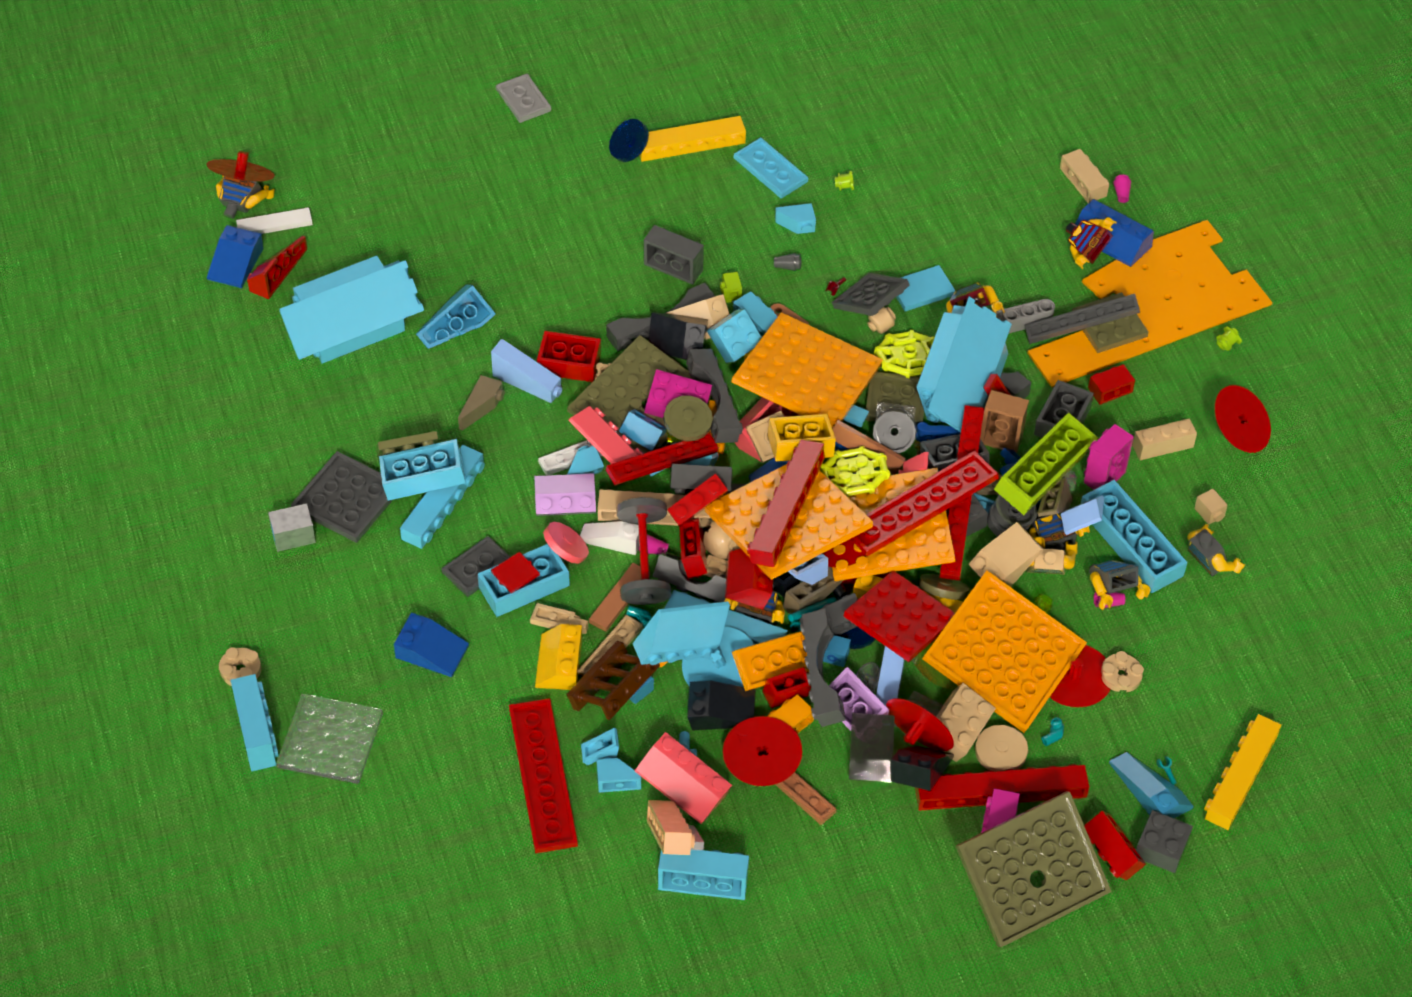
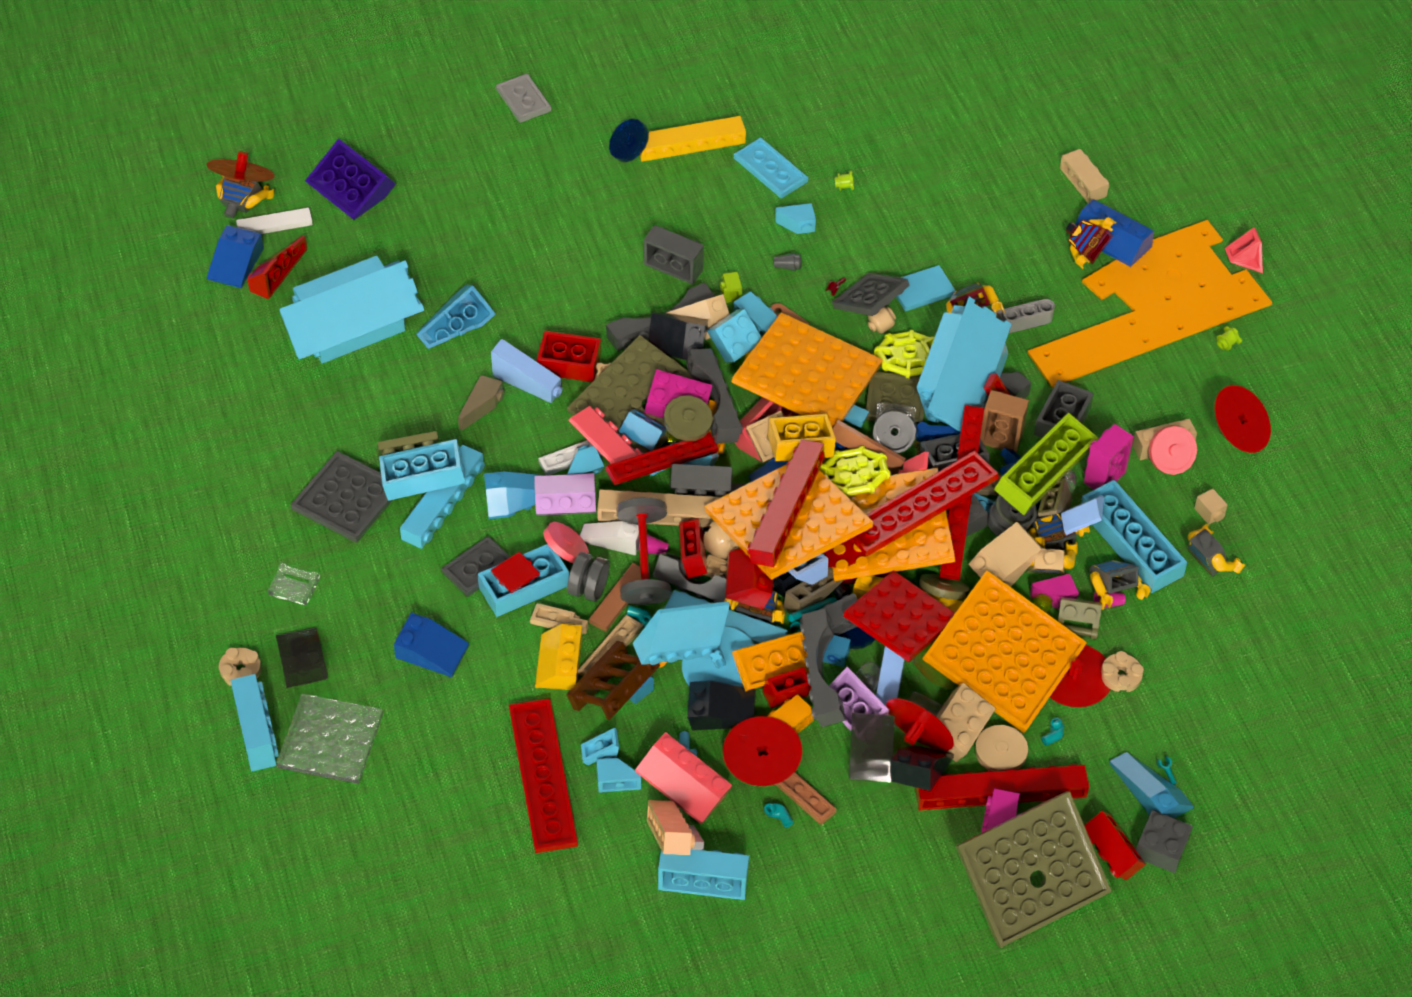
(292, 527): flat silver piece -> none
(292, 589): none -> clear plate
(301, 657): none -> clear smoke slope
(349, 180): none -> dark purple slope
(509, 493): none -> dark azure wedge
(588, 577): none -> dark grey wheel
(697, 500): red brick -> none
(780, 812): none -> teal arm
(1055, 588): none -> dark pink slope
(1080, 611): none -> olive plate
(1082, 318): dark grey plate -> none
(1111, 384): red brick -> none
(1115, 332): olive plate -> none
(1122, 187): dark pink cone -> none
(1172, 450): none -> coral wheel
(1242, 772): yellow brick -> none
(1247, 251): none -> coral slope

